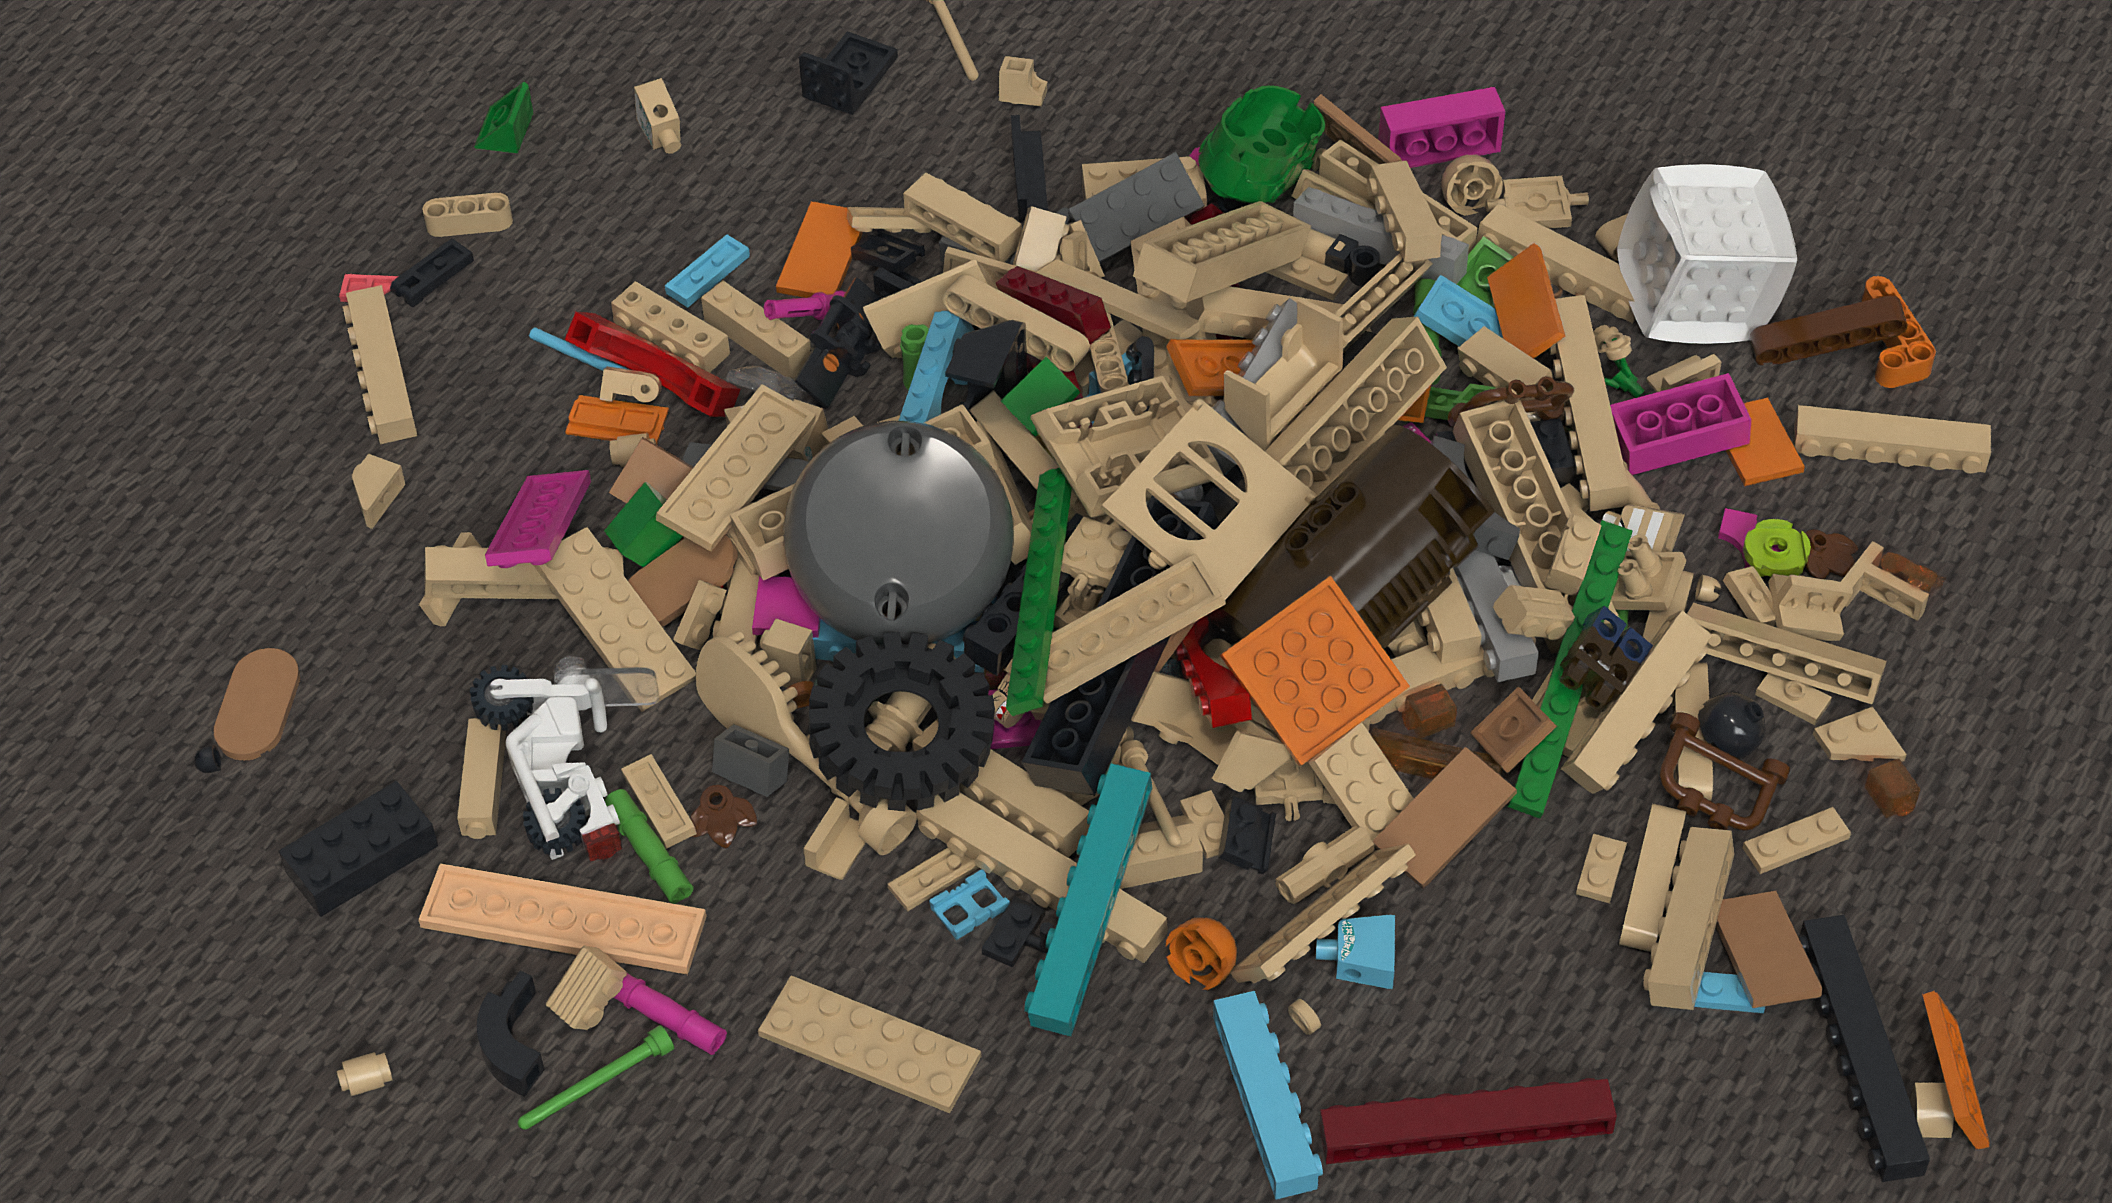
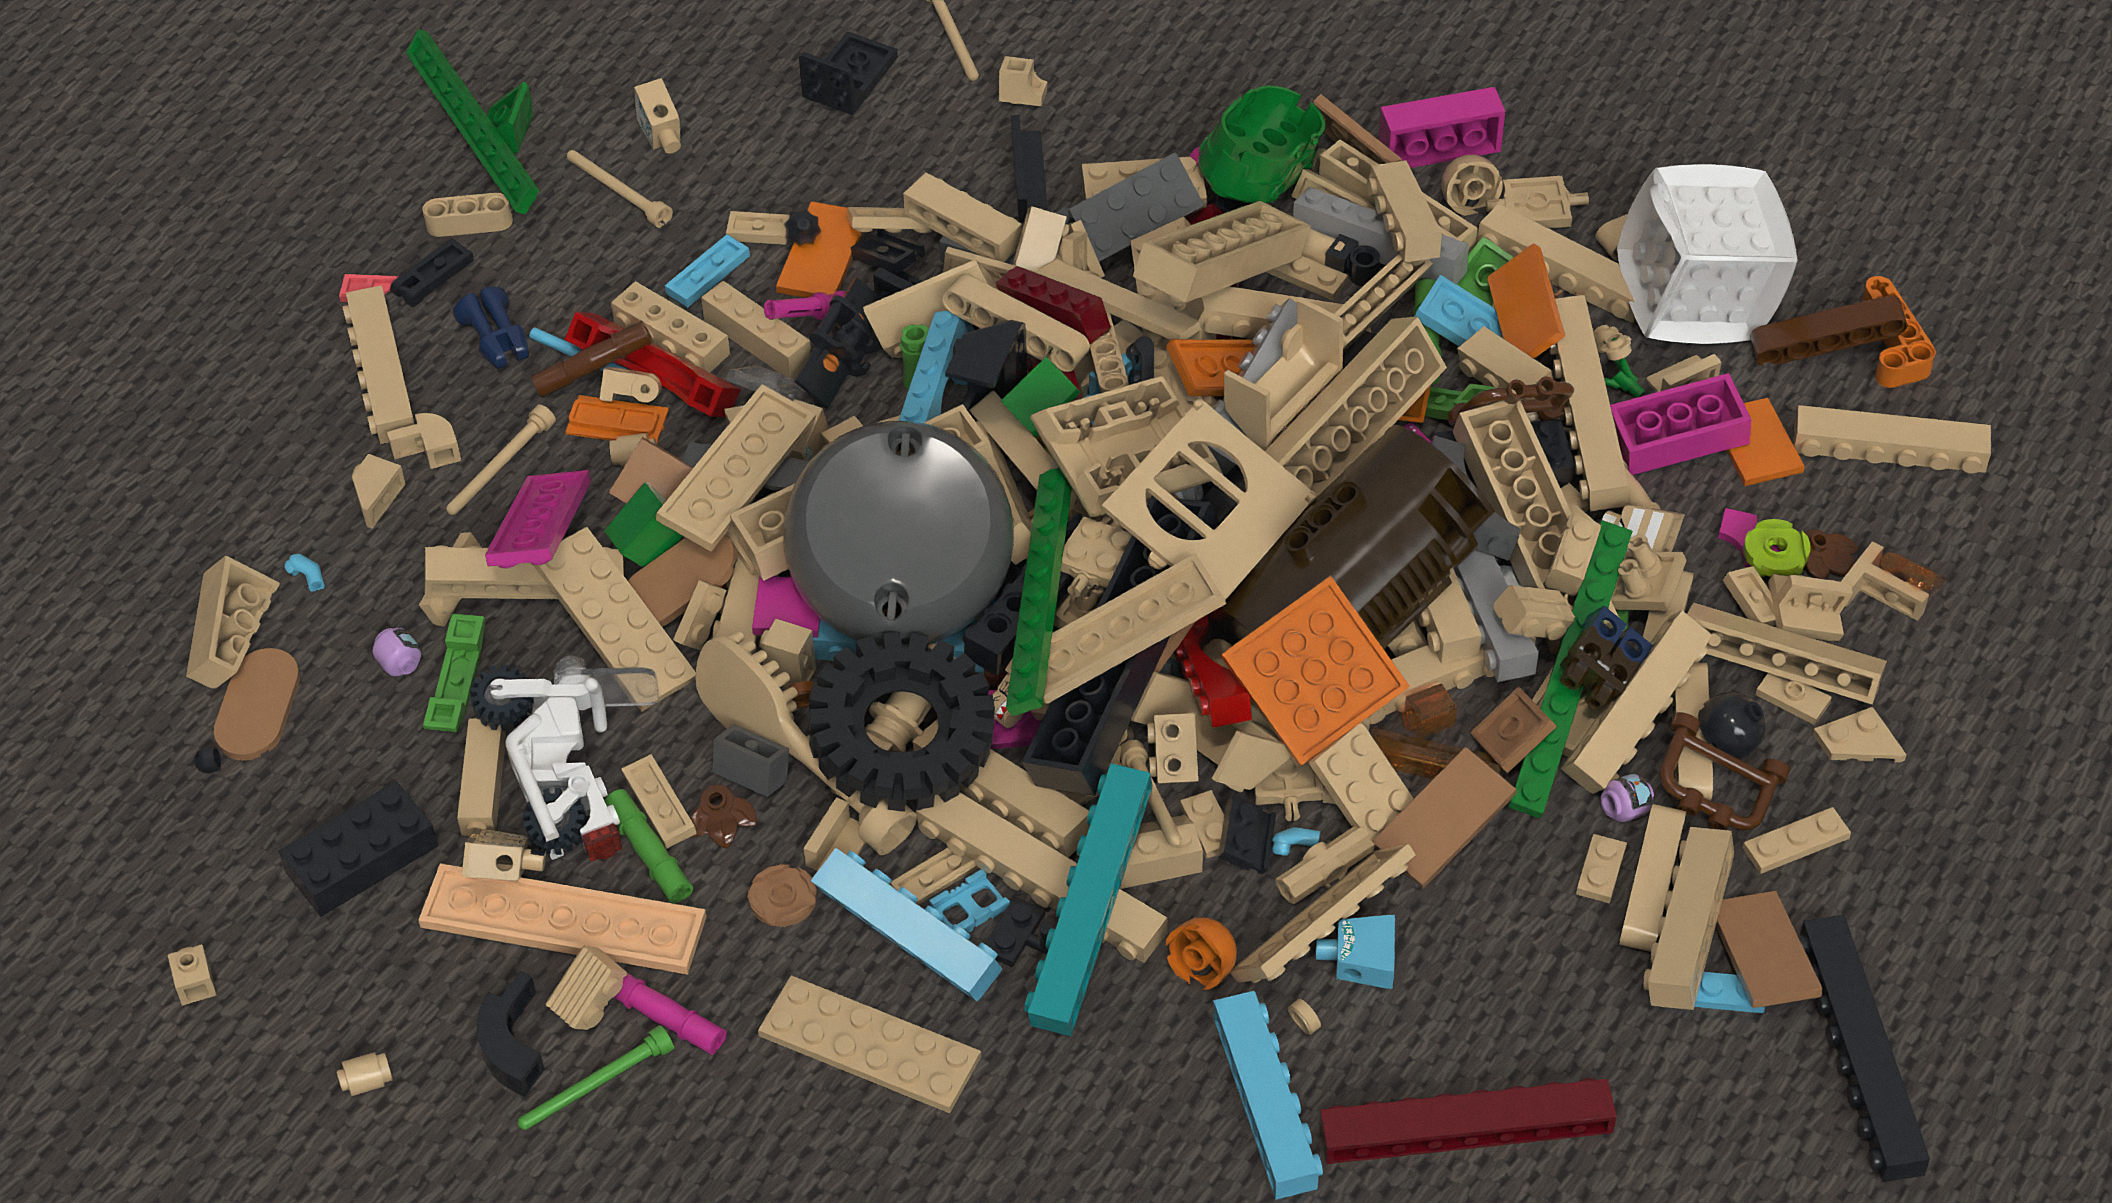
(192, 974): none -> tan brick
(226, 619): none -> tan wedge
(300, 563): none -> medium azure arm
(396, 650): none -> lavender head
(430, 435): none -> tan brick
(457, 675): none -> bright green slope
(472, 122): none -> green plate
(487, 858): none -> tan torso
(492, 343): none -> dark blue piece
(539, 419): none -> tan piece
(592, 359): none -> reddish brown piece
(653, 210): none -> tan piece
(757, 227): none -> tan plate
(789, 903): none -> medium nougat tile
(802, 227): none -> black piece
(907, 924): none -> medium azure brick
(1174, 748): none -> tan brick
(1295, 836): none -> medium azure arm
(1627, 798): none -> lavender head
(1705, 589): tan hinge -> none
(1892, 788): clear orange brick -> none
(1932, 1109): tan brick -> none
(1956, 1070): orange tile -> none

